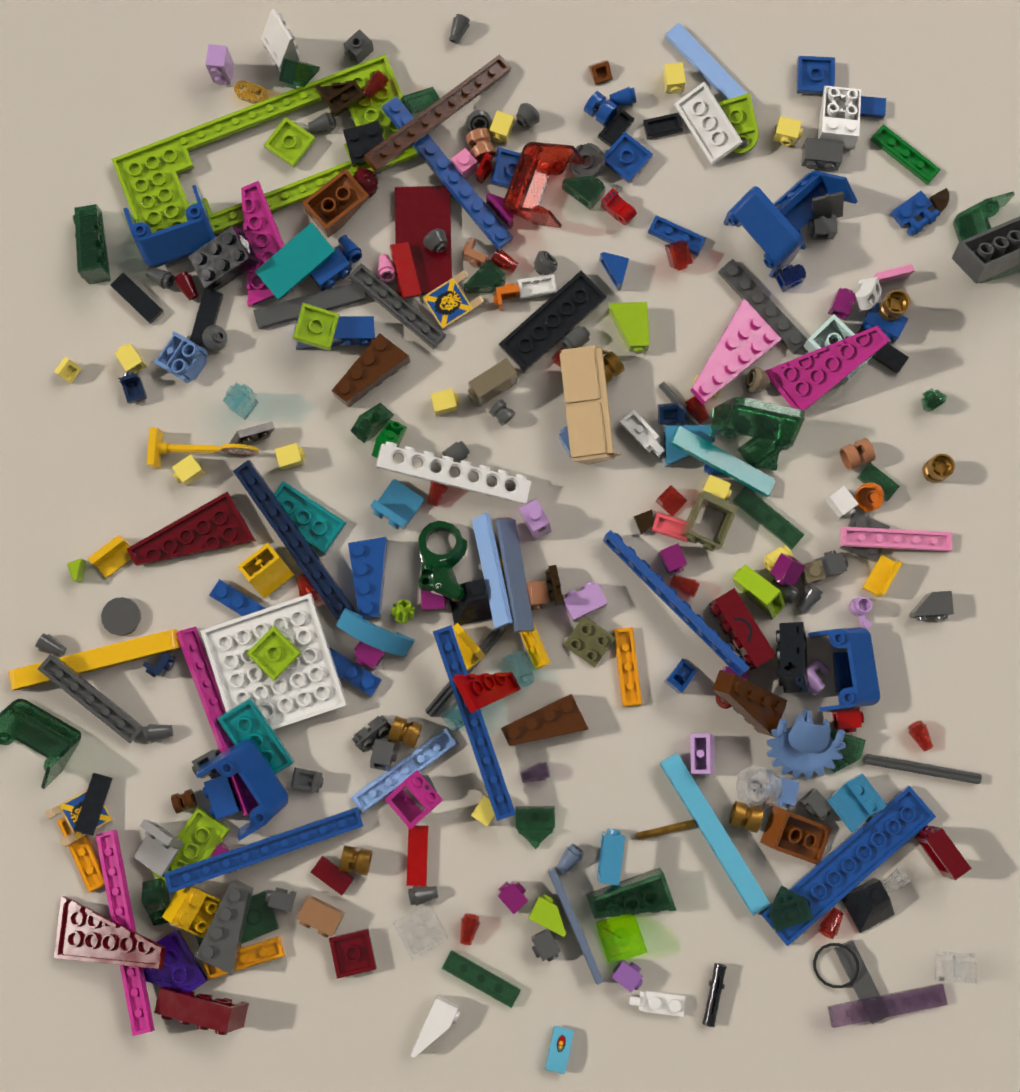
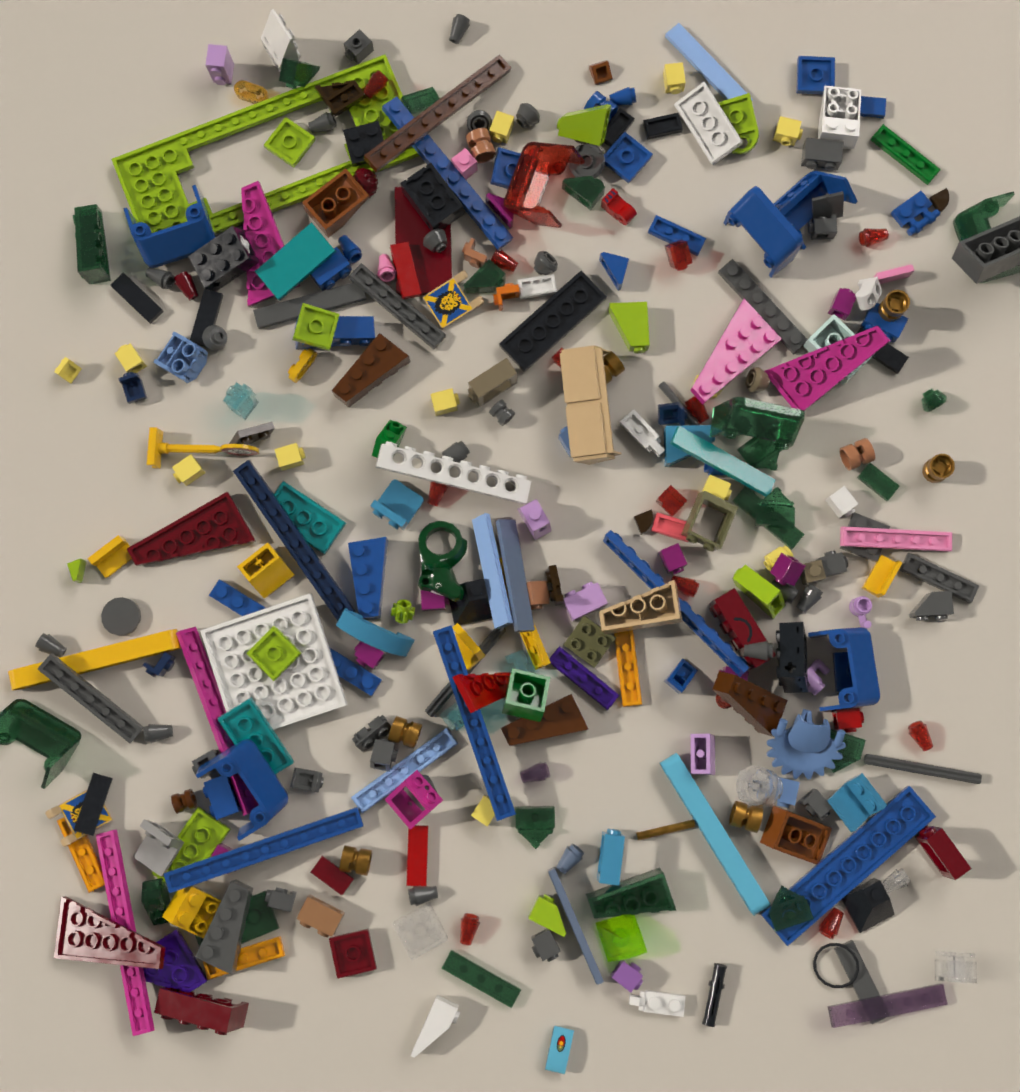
(305, 361): none -> yellow plate
(305, 587): clear red cone -> none
(371, 422): clear green slope -> none
(432, 198): none -> black piece
(484, 168): red tile -> none
(513, 896): magenta brick -> none
(526, 695): none -> green brick
(576, 338): dark grey brick -> none
(583, 678): none -> dark purple tile
(585, 125): none -> lime slope
(643, 611): none -> tan wedge
(759, 650): none -> dark grey cone
(775, 511): none -> clear green slope
(790, 276): clear blue brick -> none
(869, 496): orange hair -> none
(872, 236): none -> clear red cone
(939, 577): none -> dark grey tile

